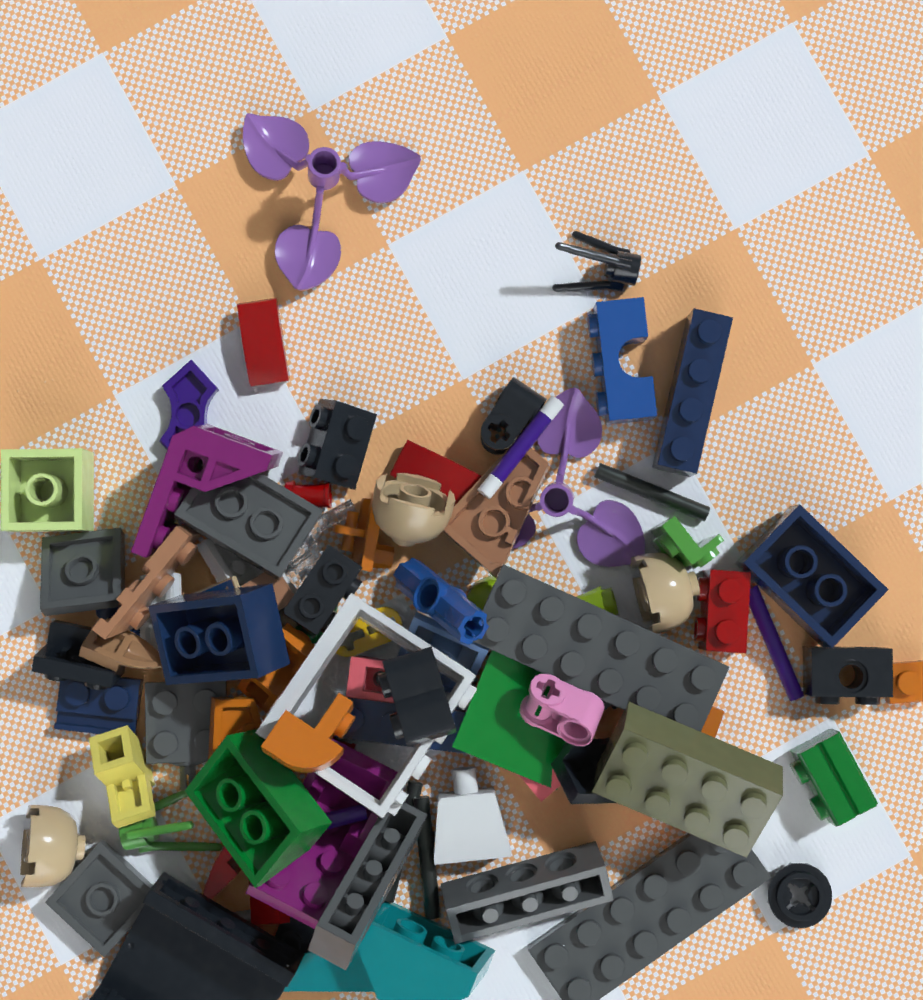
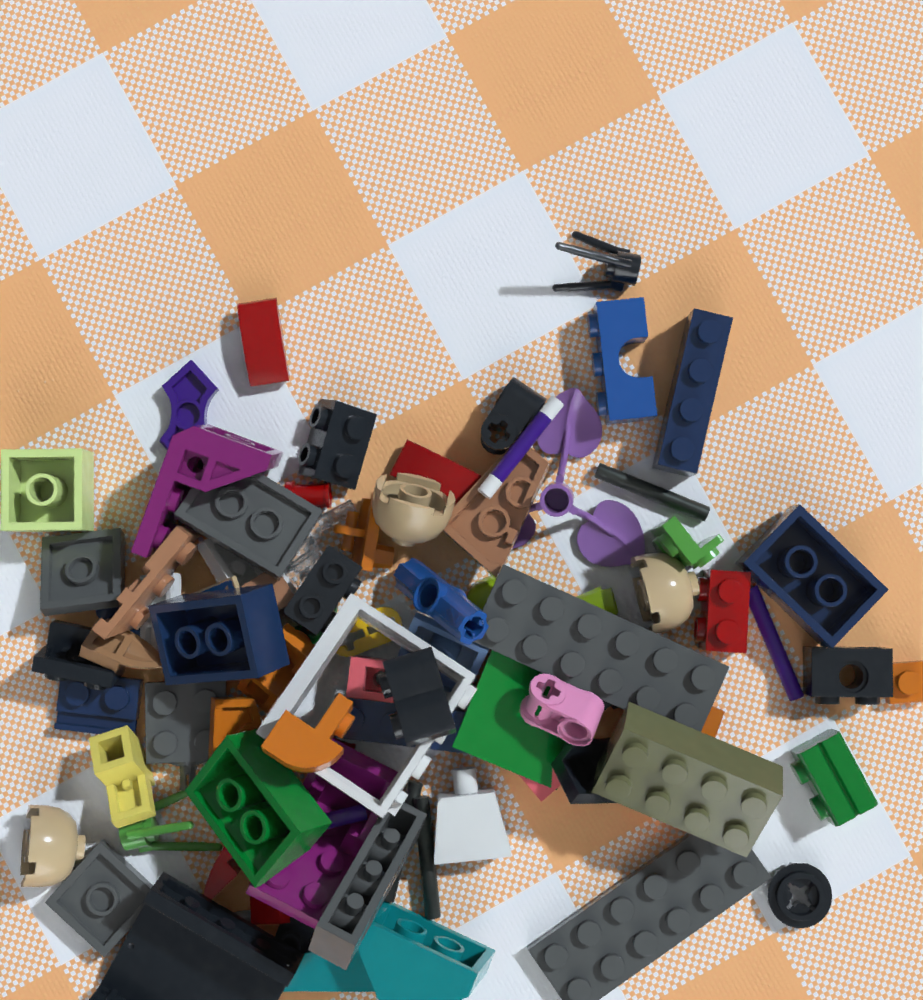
(278, 144): medium lavender plant -> none
(526, 892): dark grey brick -> none

